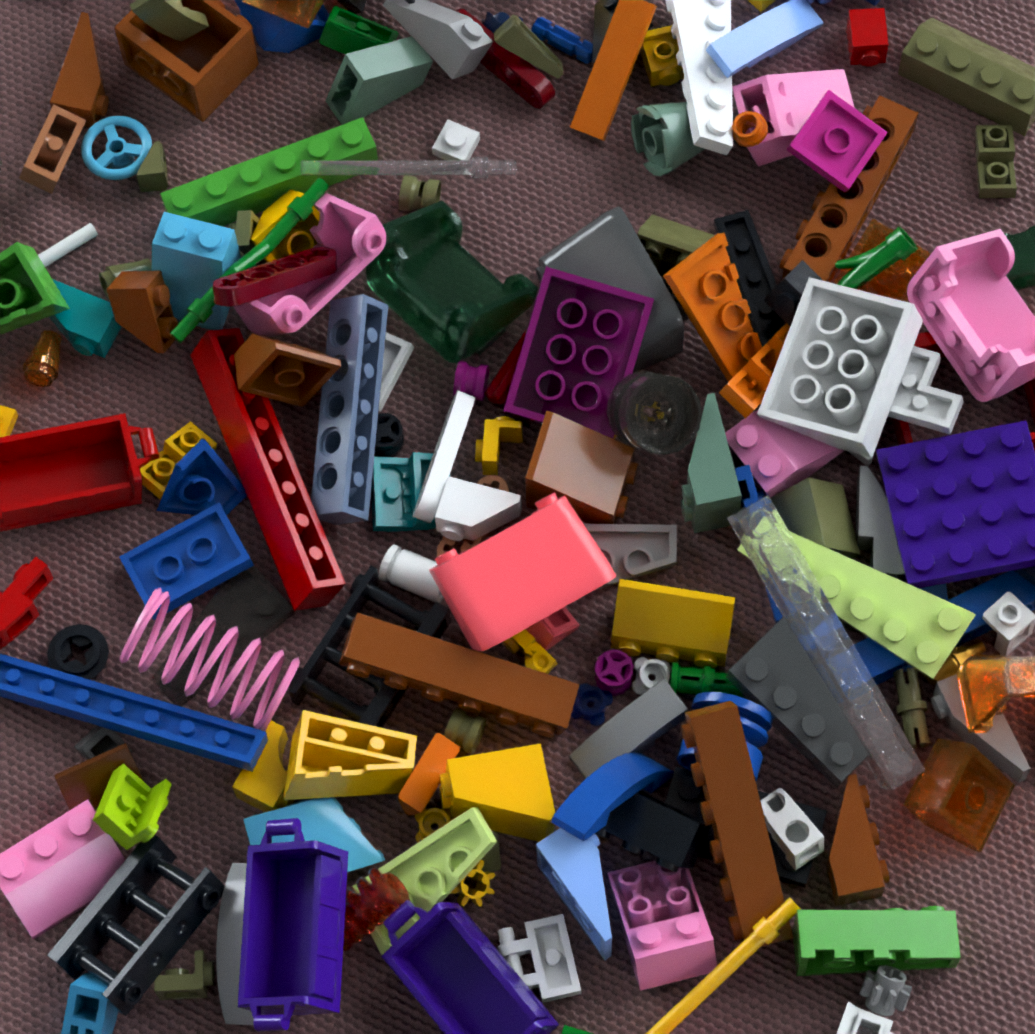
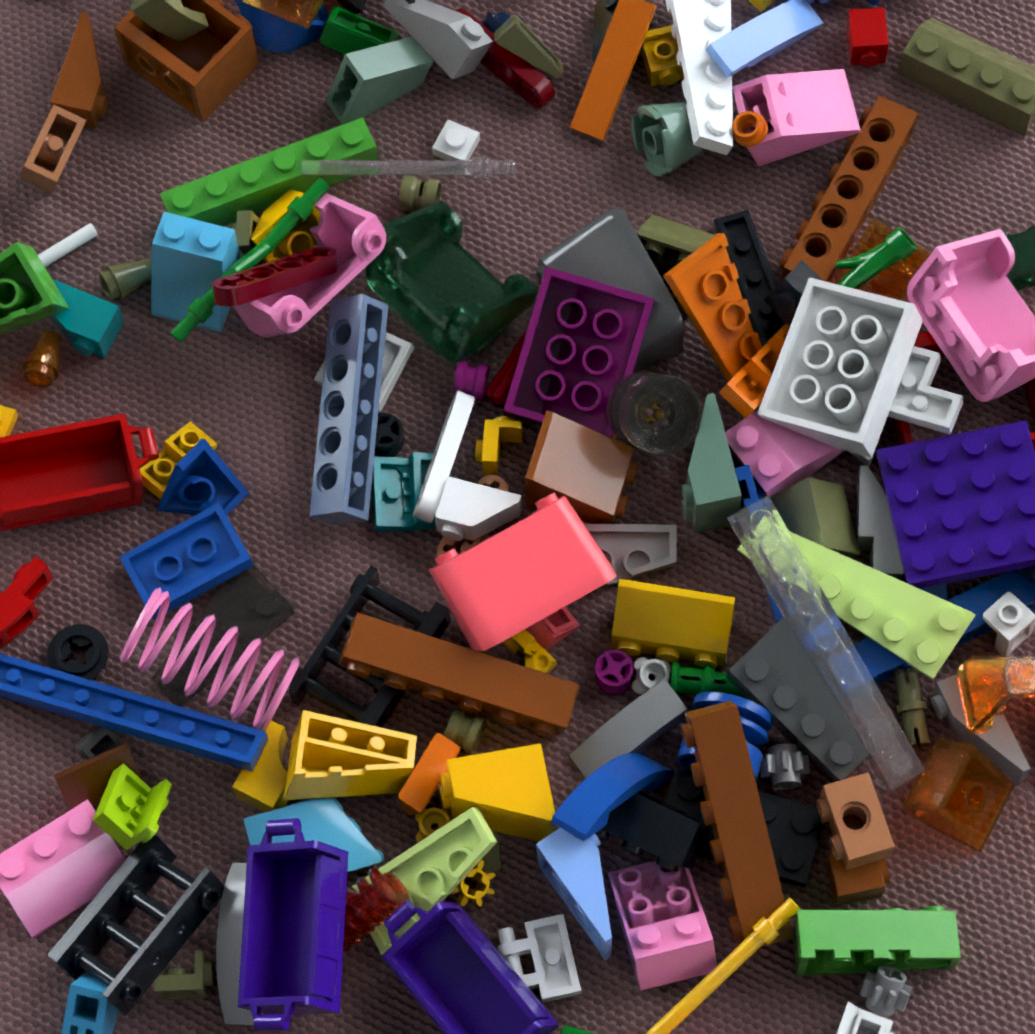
(120, 163): medium azure piece -> none
(143, 307): dark orange slope -> none
(153, 171): olive slope -> none
(268, 475): red brick -> none
(282, 369): dark orange slope -> none
(410, 573): white piece -> none
(563, 40): blue axle -> none
(601, 699): clear blue plate -> none
(785, 766): none -> light grey gear
(791, 829): white leg -> none
(836, 141): dark pink plate -> none
(857, 798): none -> nougat brick
(956, 659): pearl gold piece -> none
(995, 161): olive slope -> none

